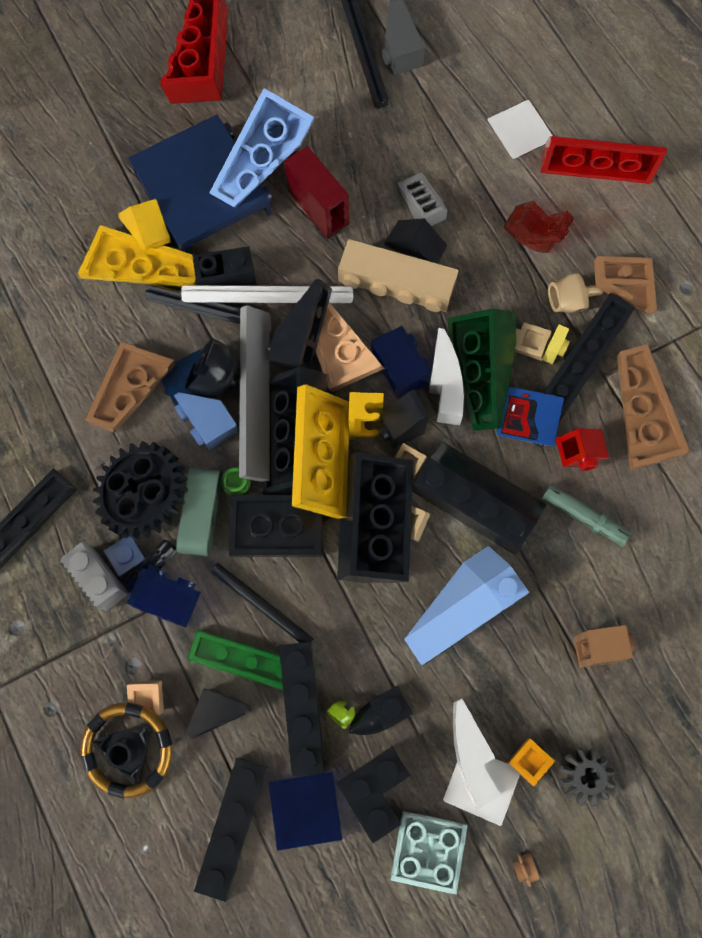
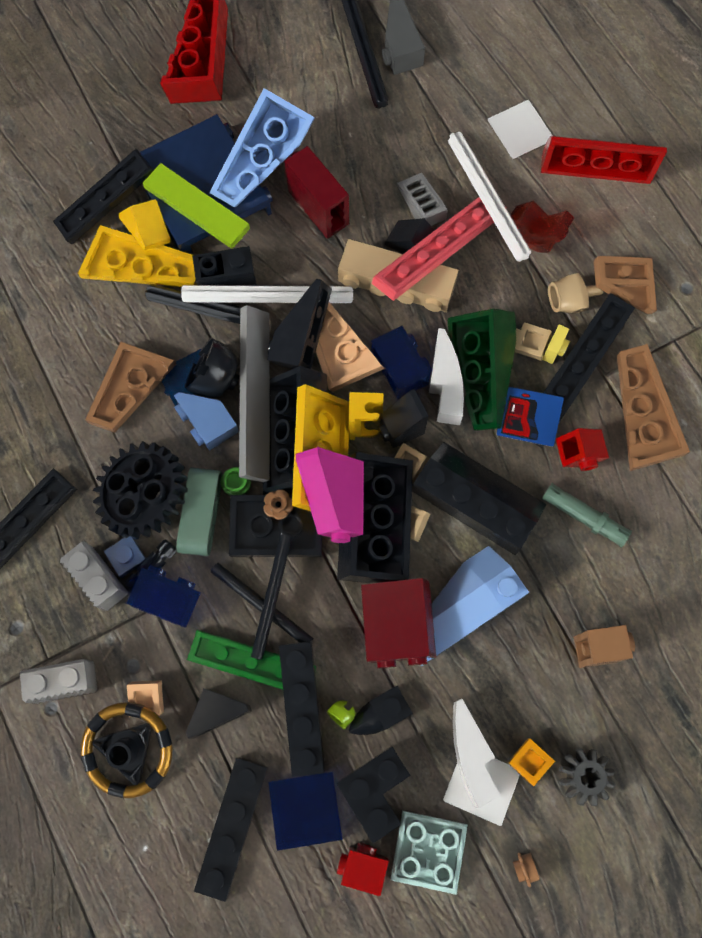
(58, 681): none -> light grey brick
(103, 196): none -> black tile
(196, 205): none -> lime tile
(271, 597): none -> black bar
(278, 512): none -> medium nougat plate
(333, 492): none -> dark pink slope
(363, 869): none -> red brick
(398, 622): none -> dark red brick
(433, 250): none -> coral tile
(489, 197): none -> white axle

